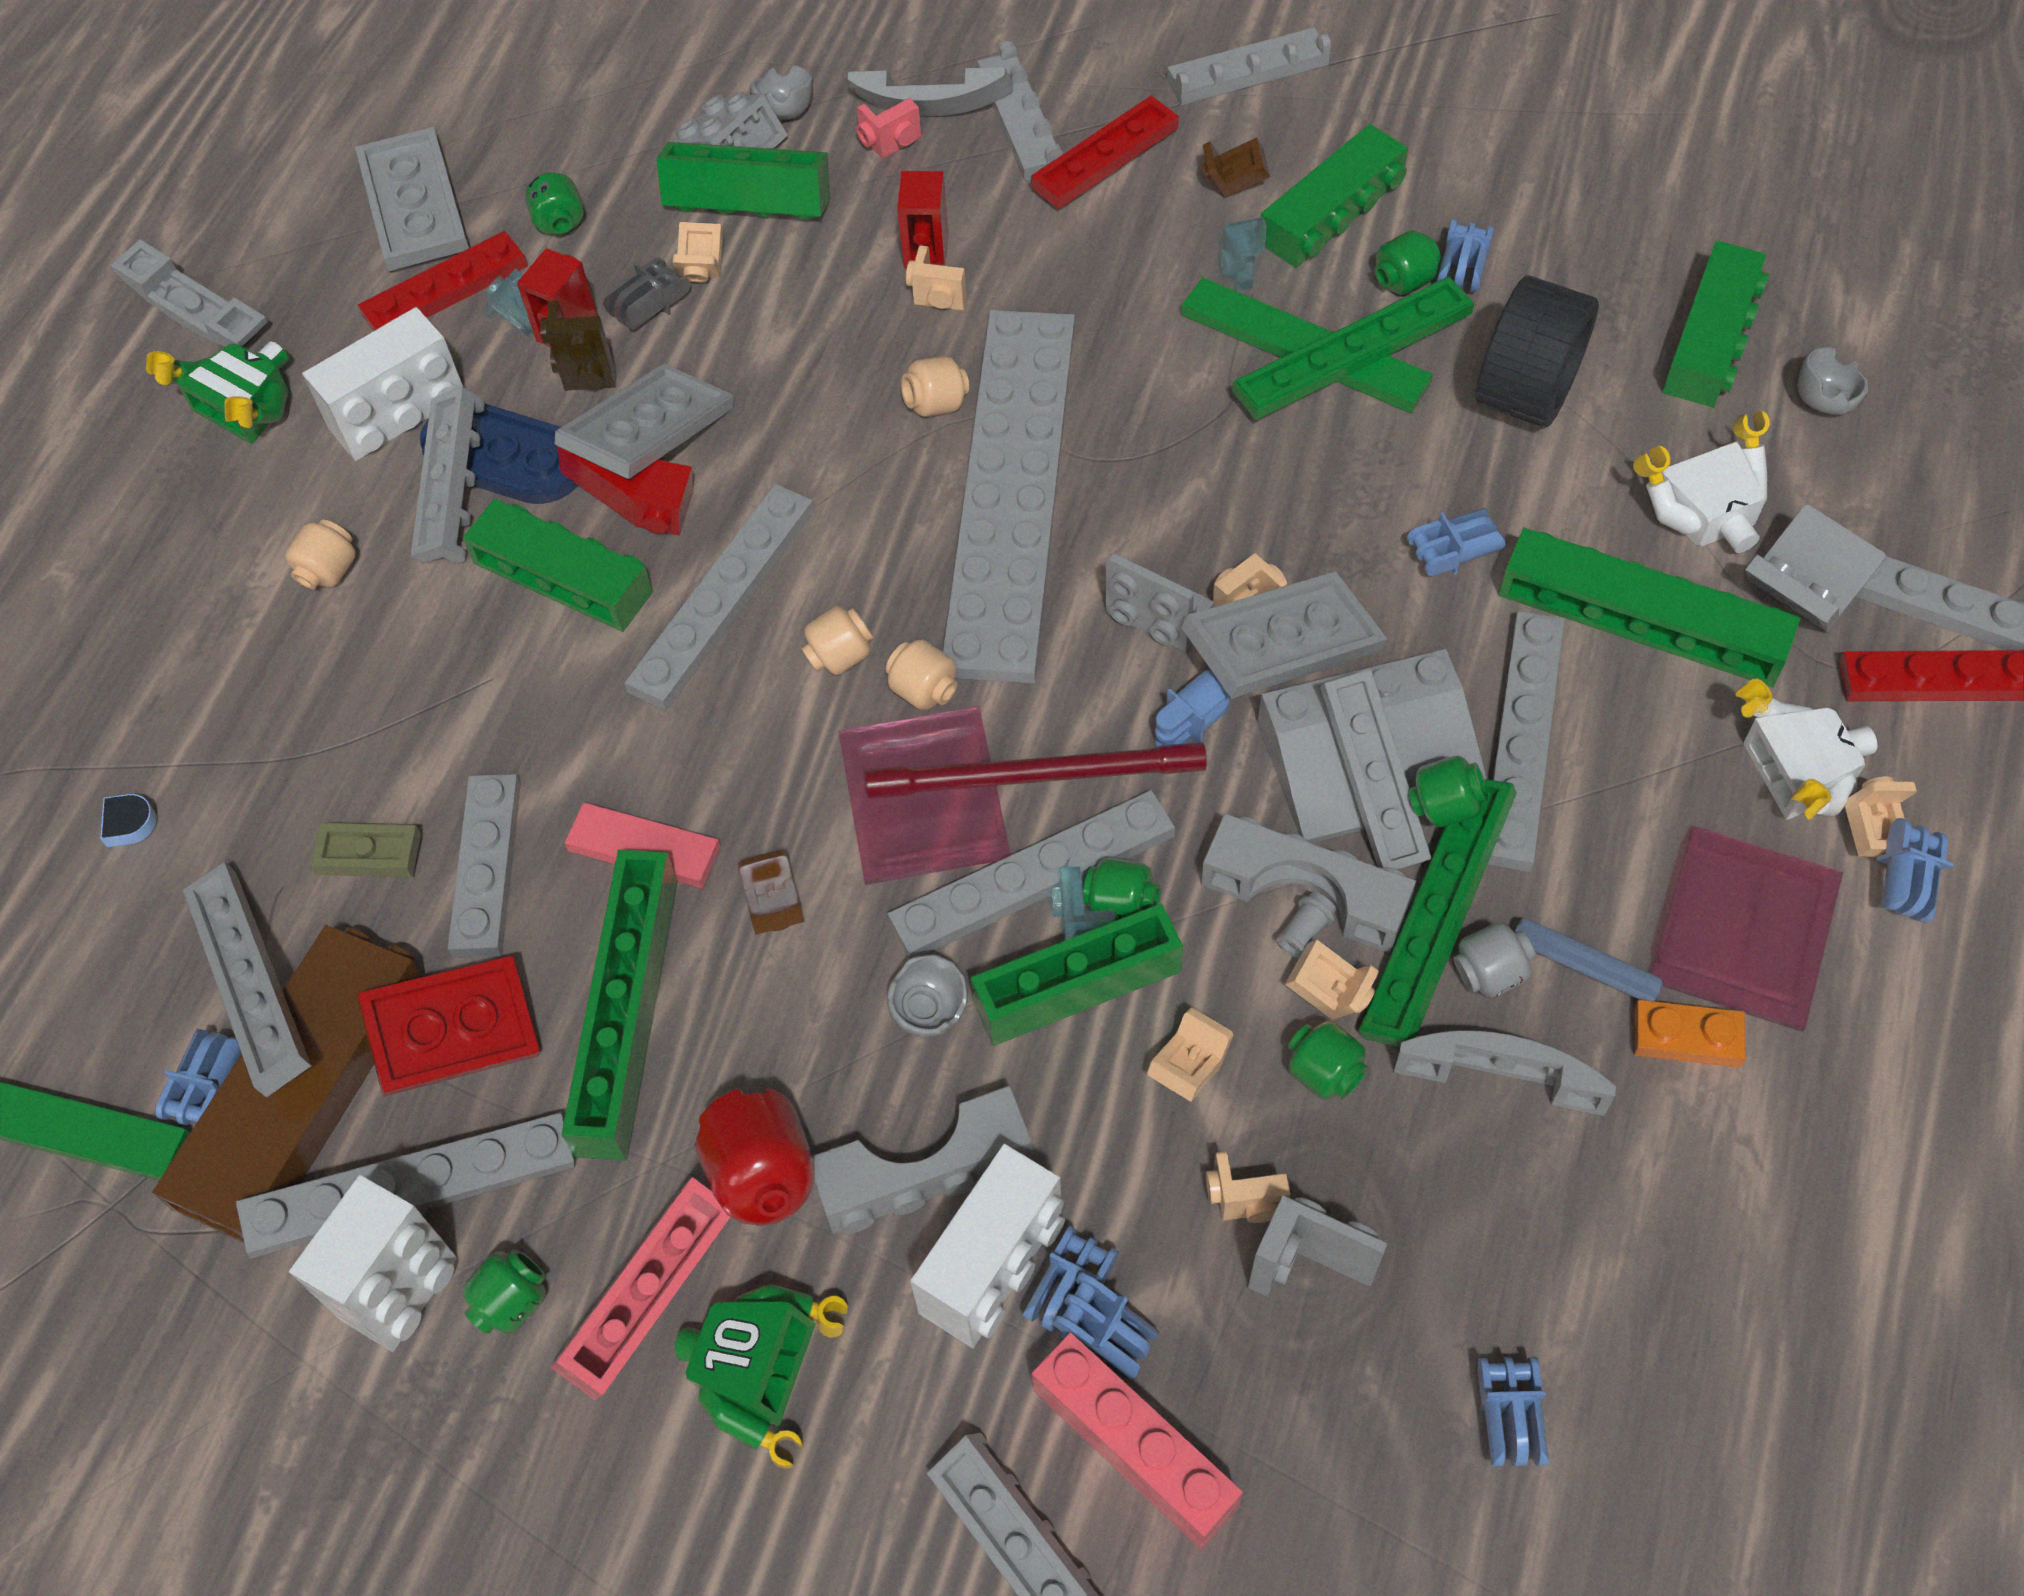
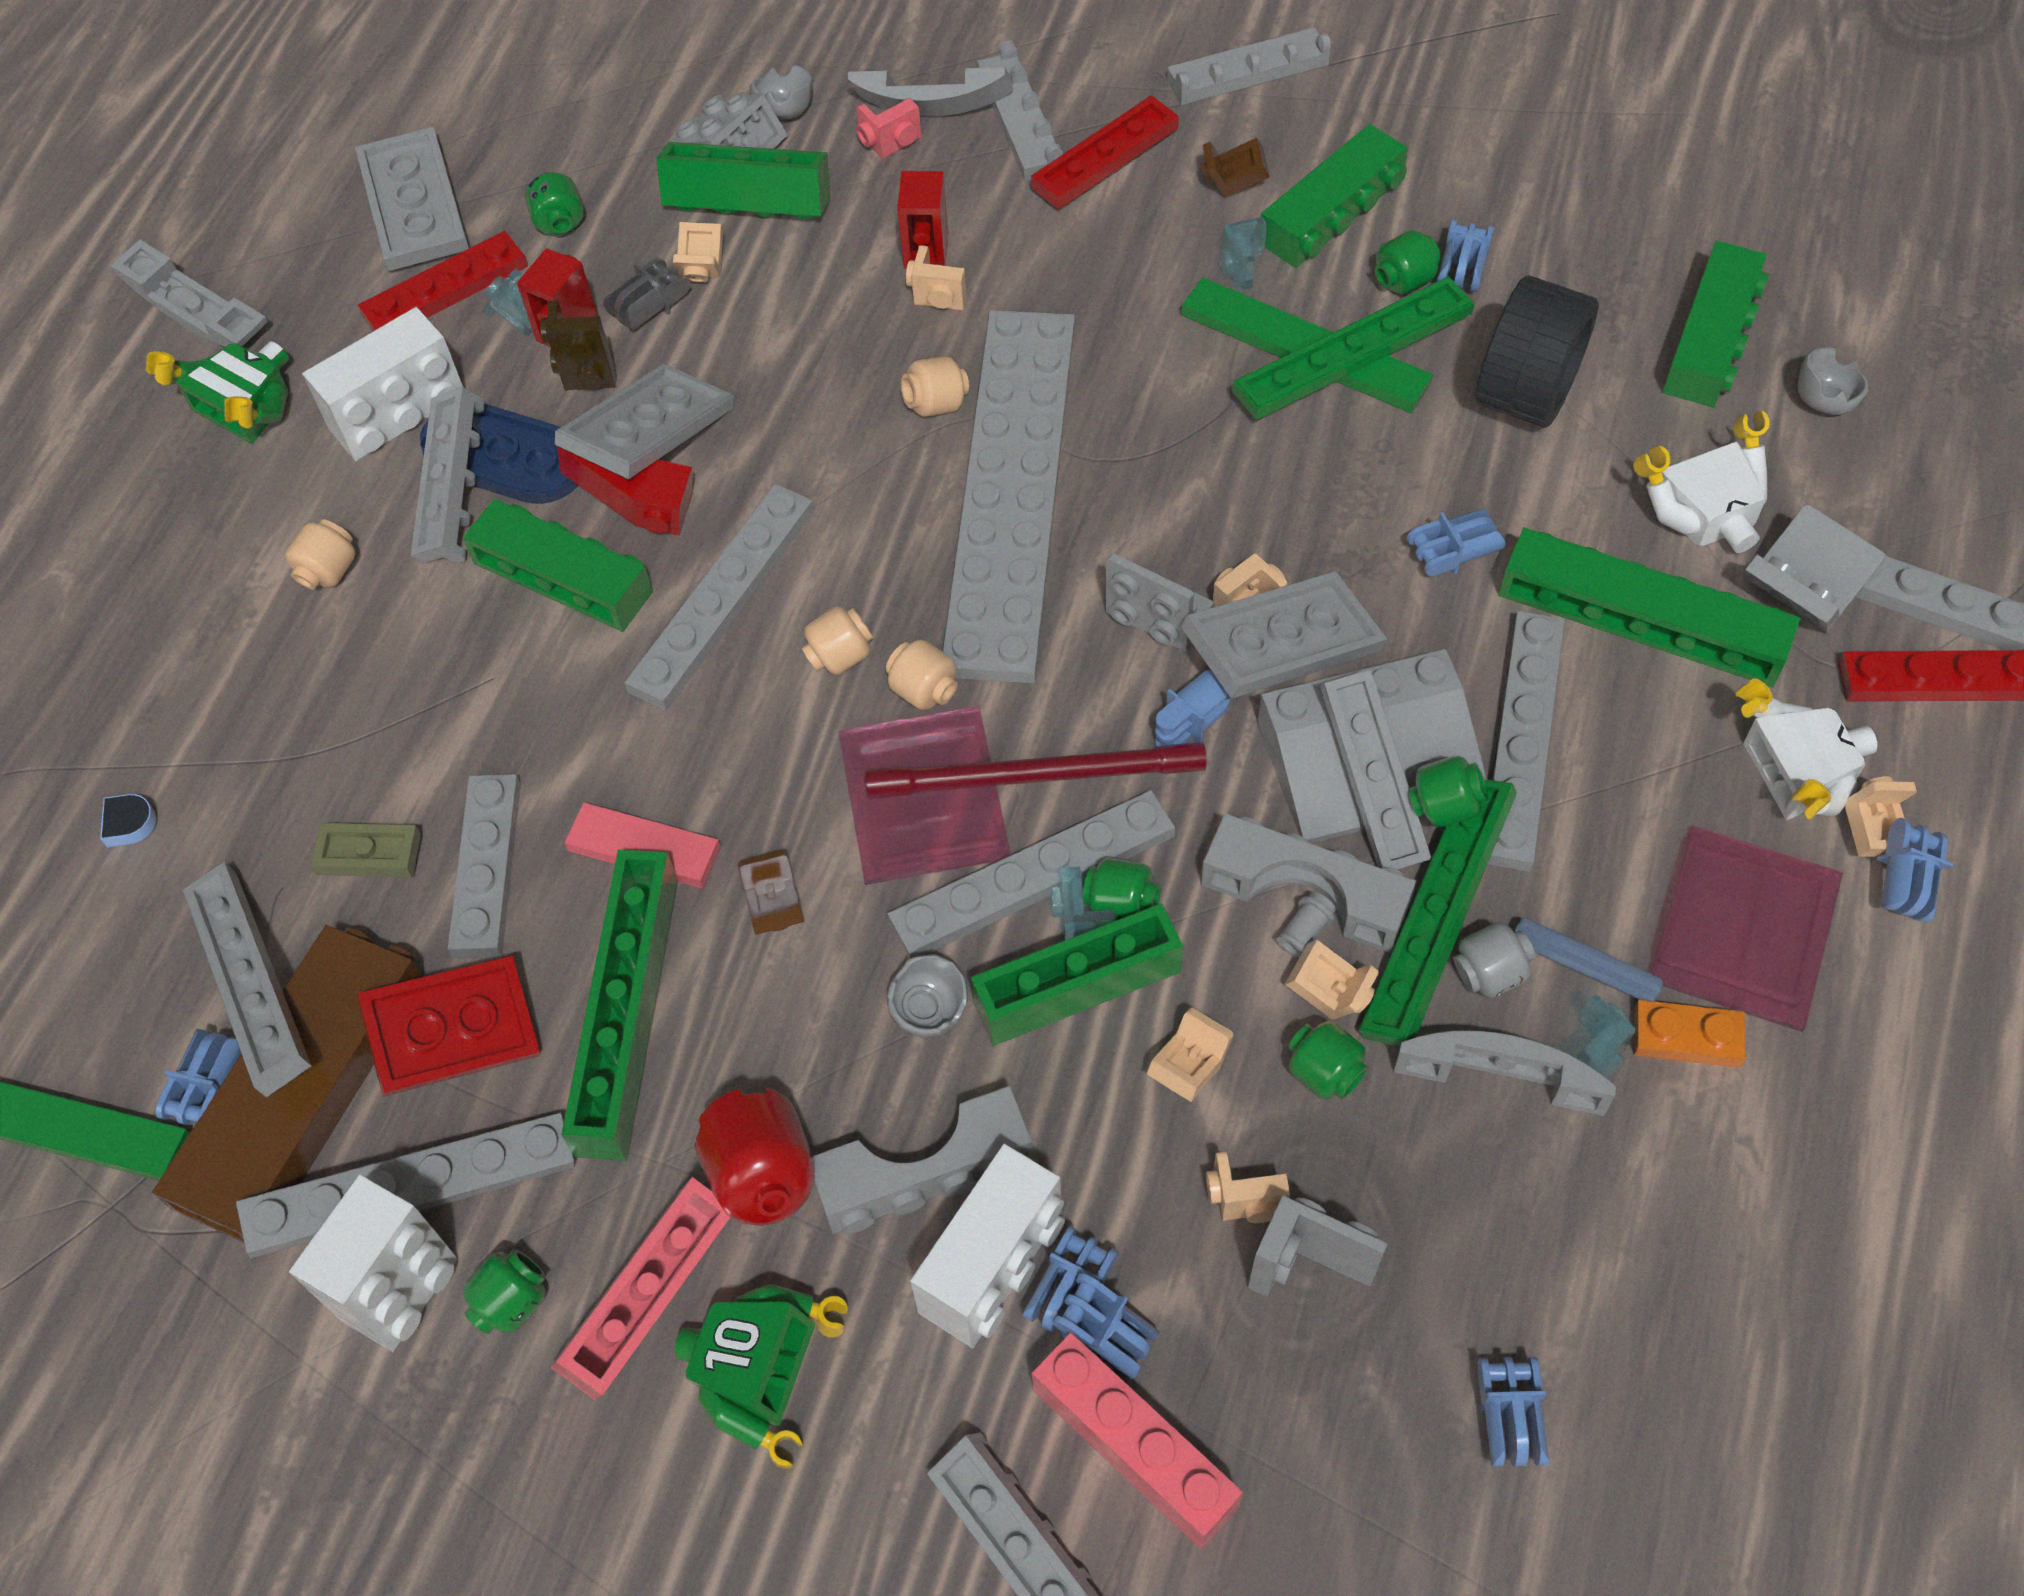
(1612, 1036): none -> clear light blue bracket

